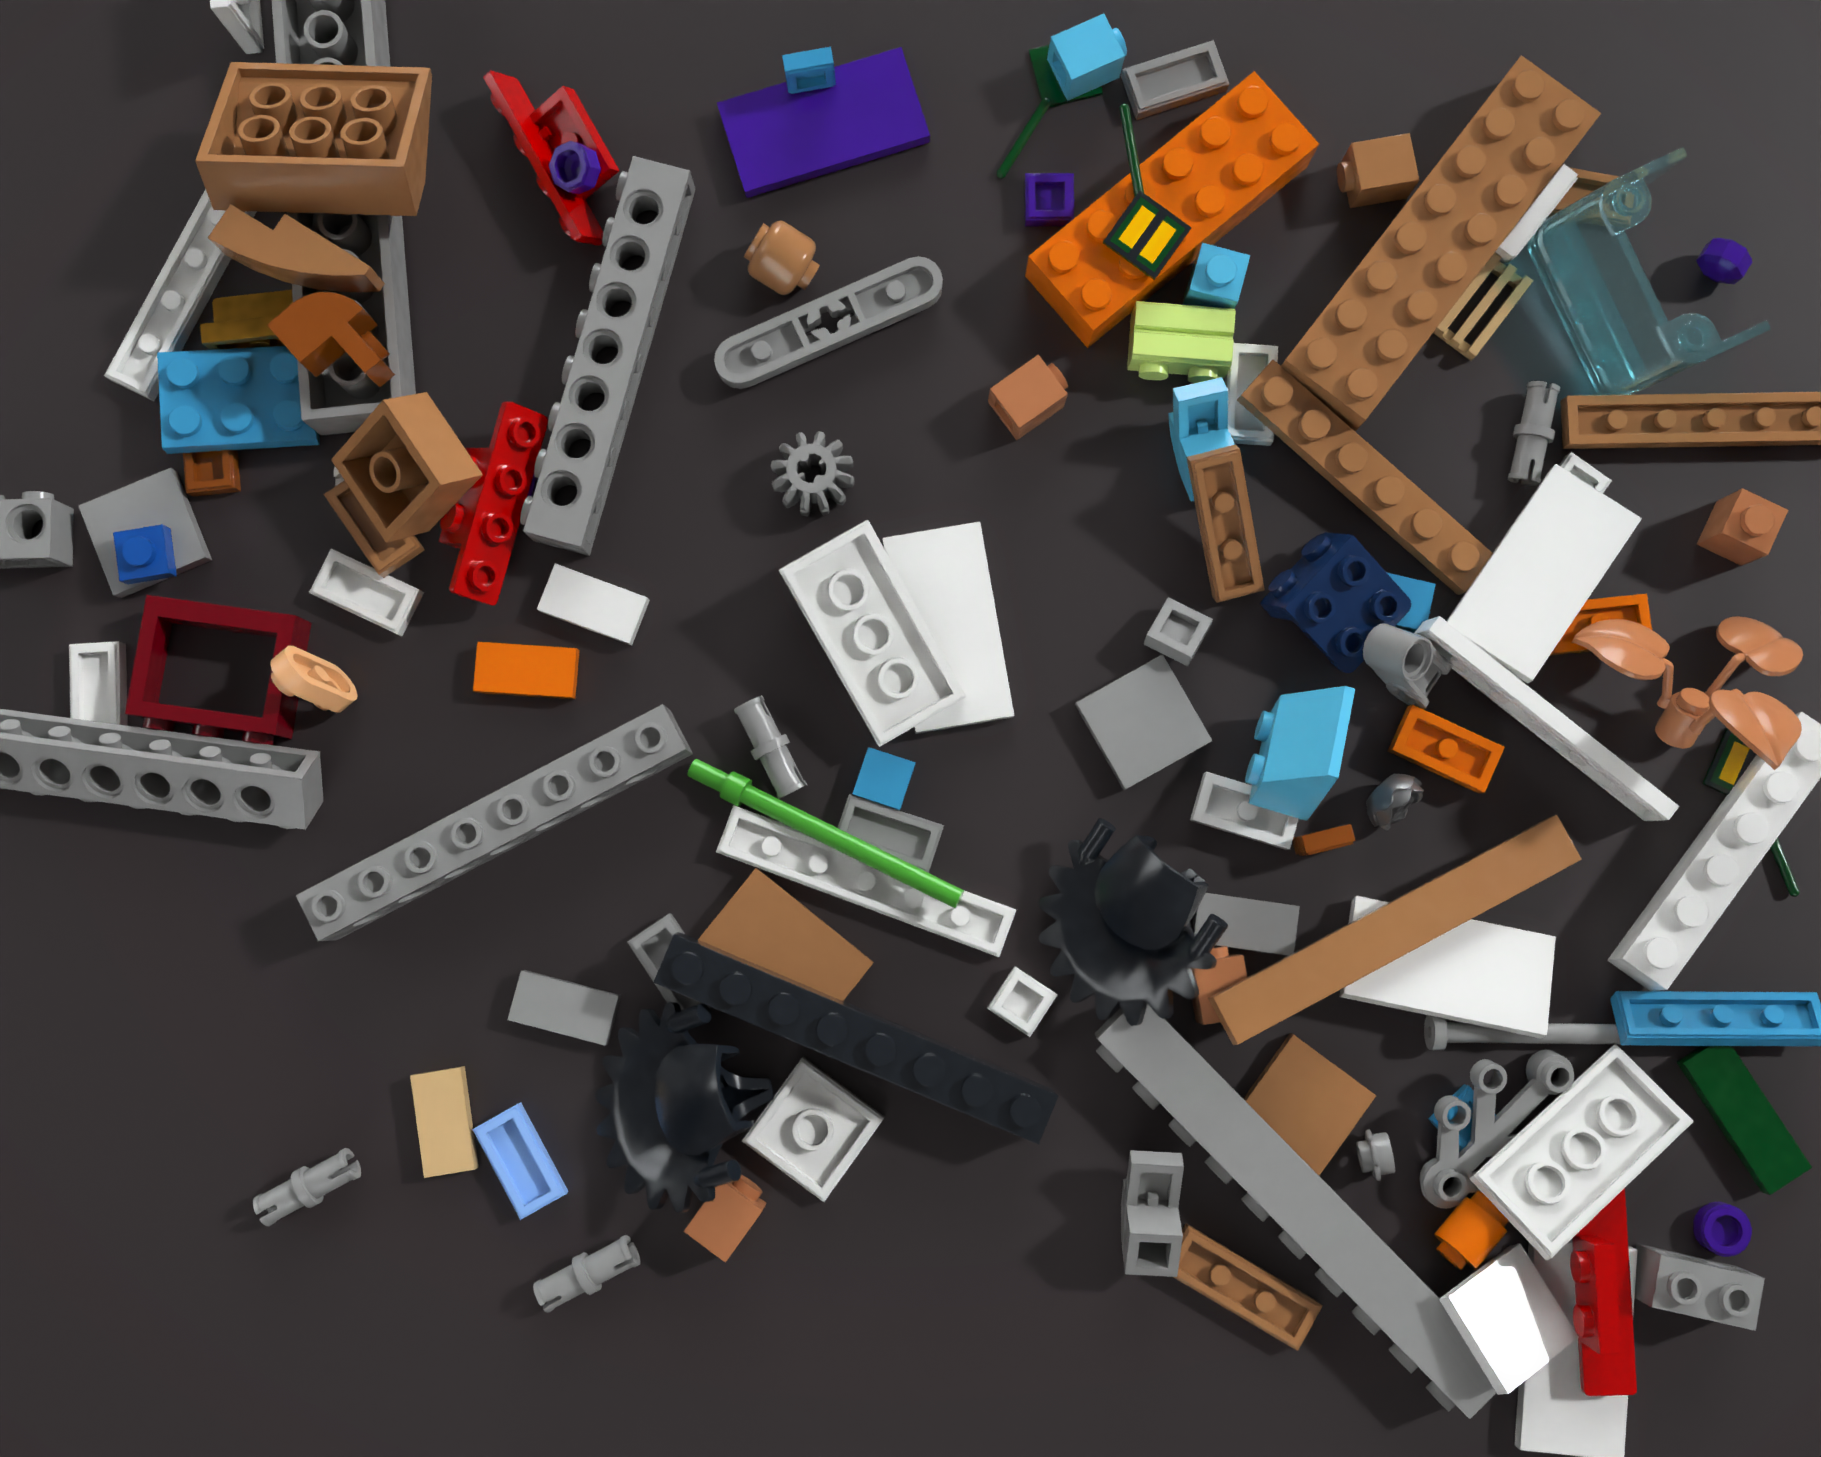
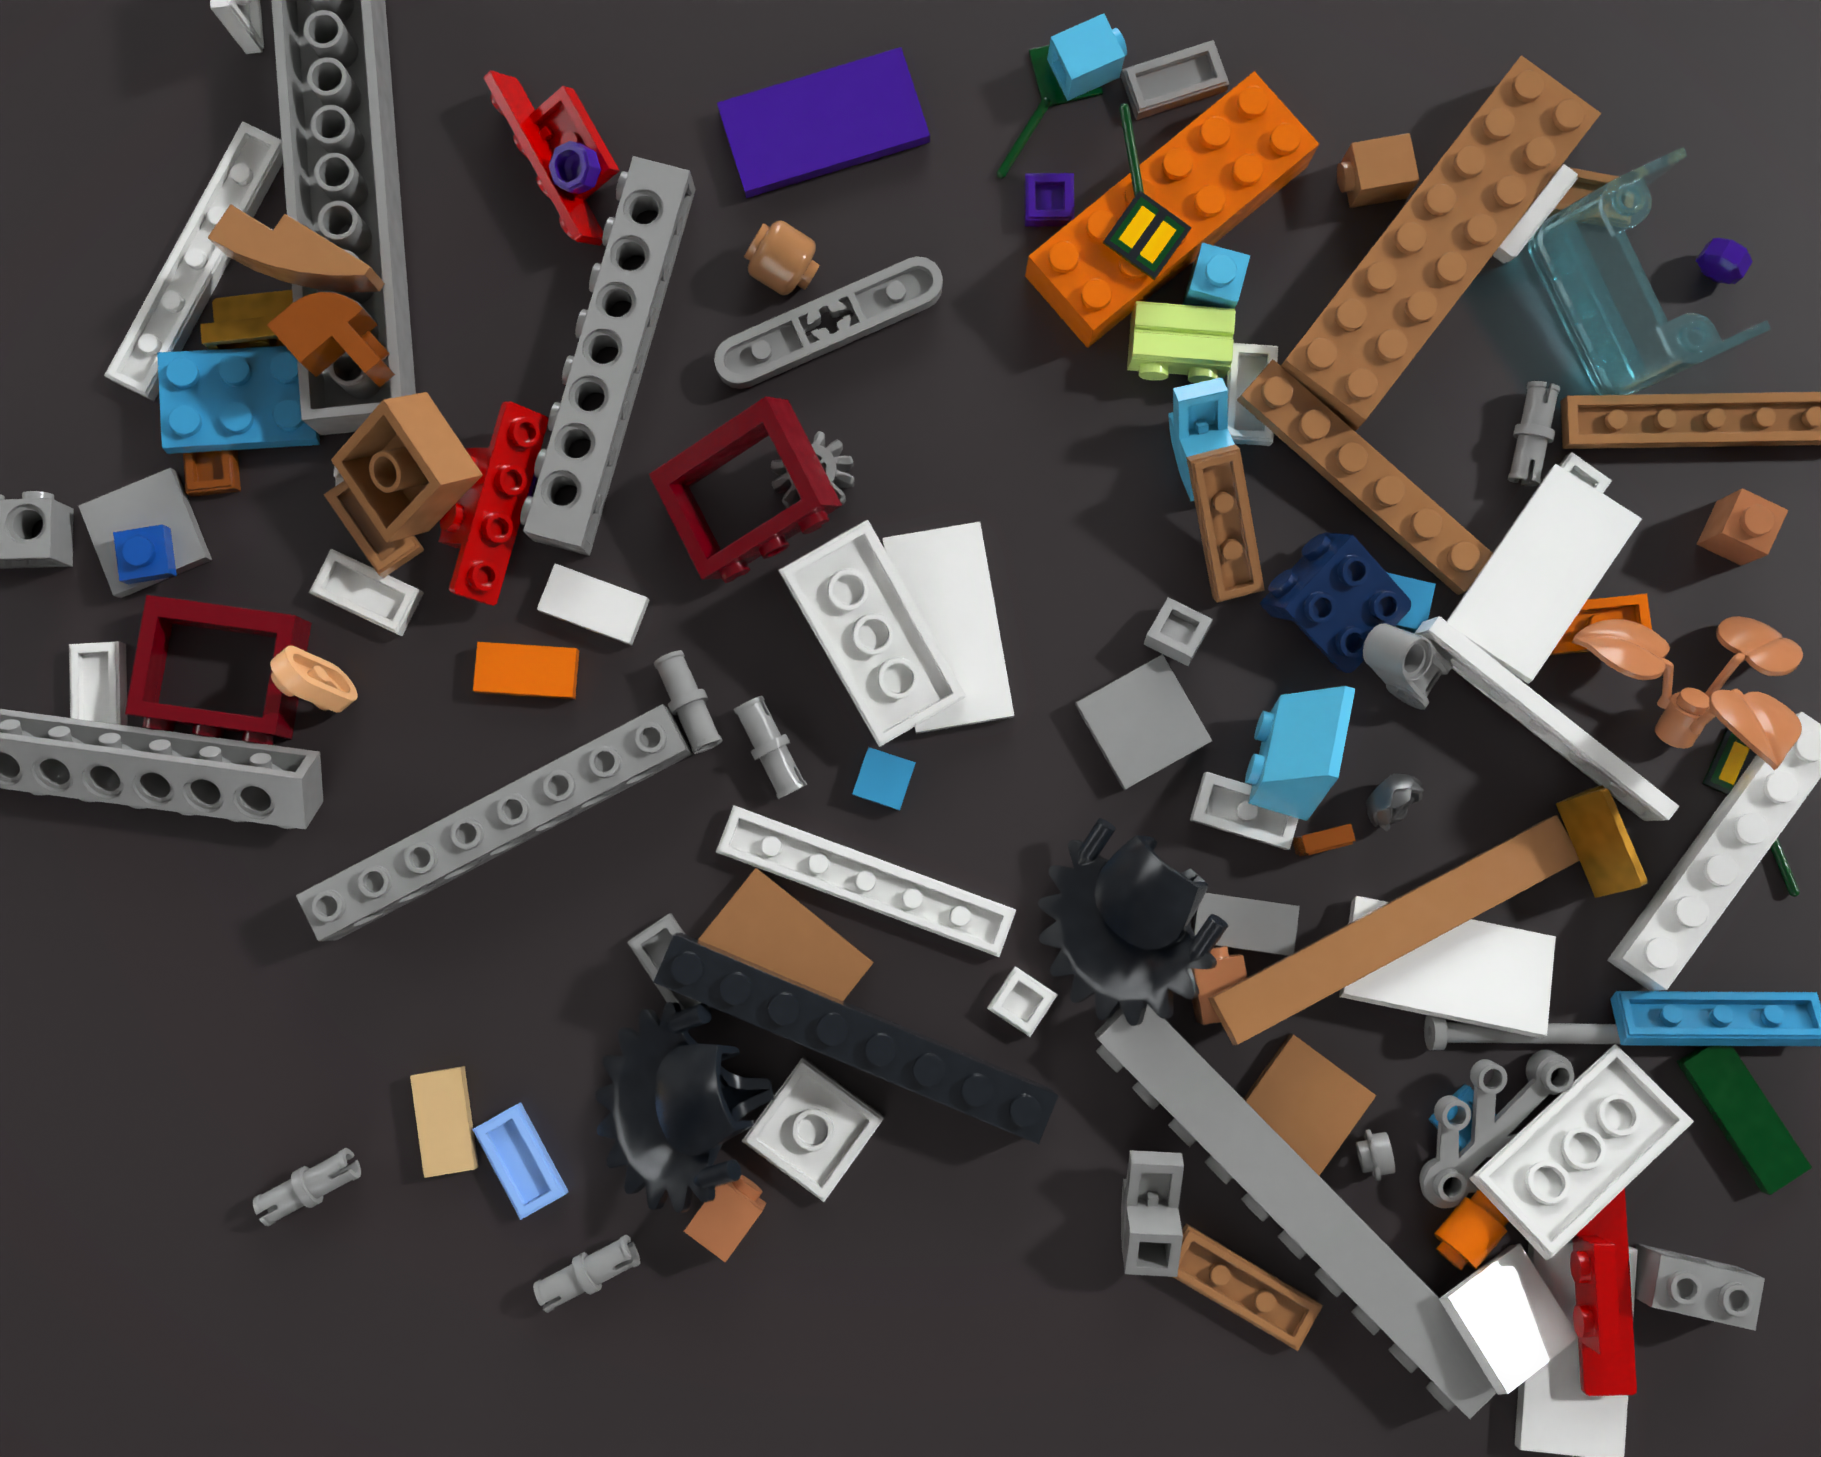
(318, 139): medium nougat slope -> none
(564, 1007): light grey tile -> none
(687, 701): none -> light grey pin
(739, 789): bright green bar -> none
(765, 418): none -> dark red window
(809, 70): dark azure tile -> none
(892, 831): light grey tile -> none
(1029, 396): nougat brick -> none
(1446, 749): orange plate -> none
(1505, 276): tan tile -> none
(1601, 842): none -> pearl gold panel
(1722, 1229): dark purple tile -> none

